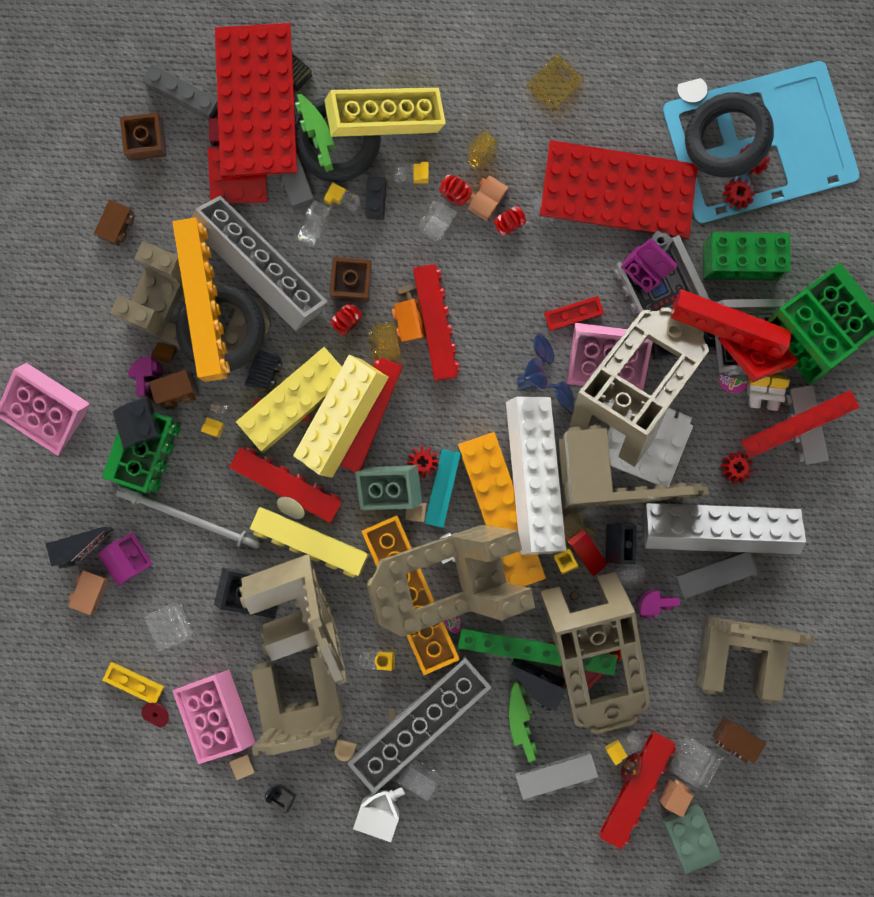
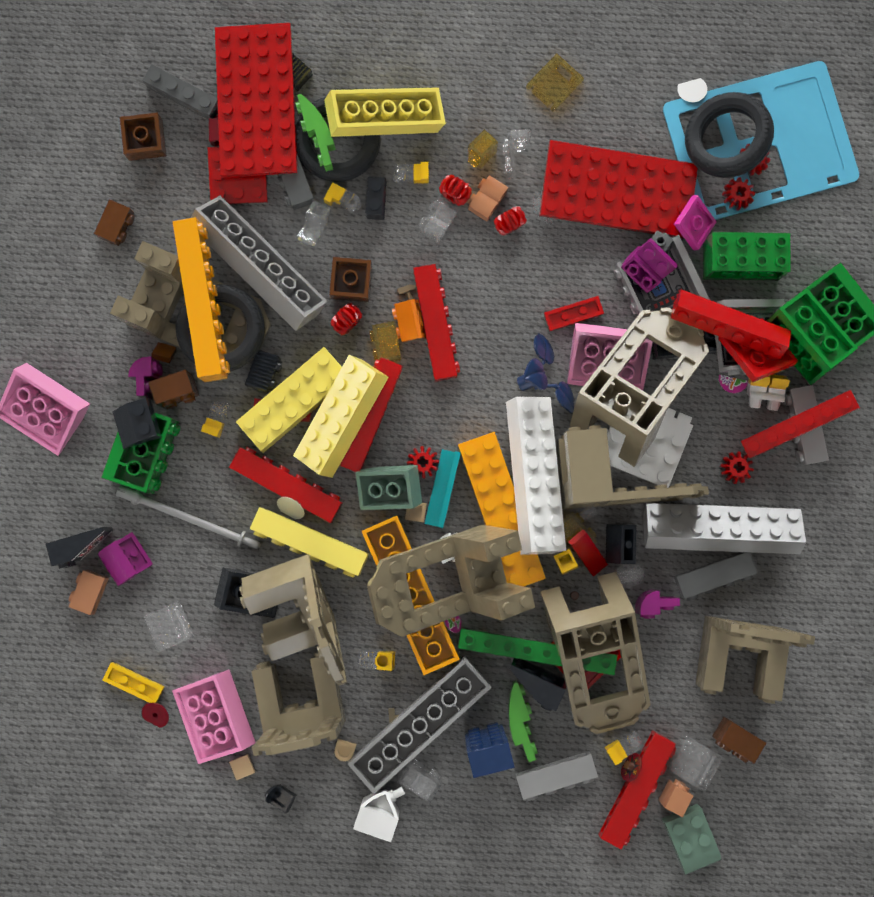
(488, 750): none -> dark blue brick
(516, 140): none -> clear bracket
(695, 222): none -> dark pink plate

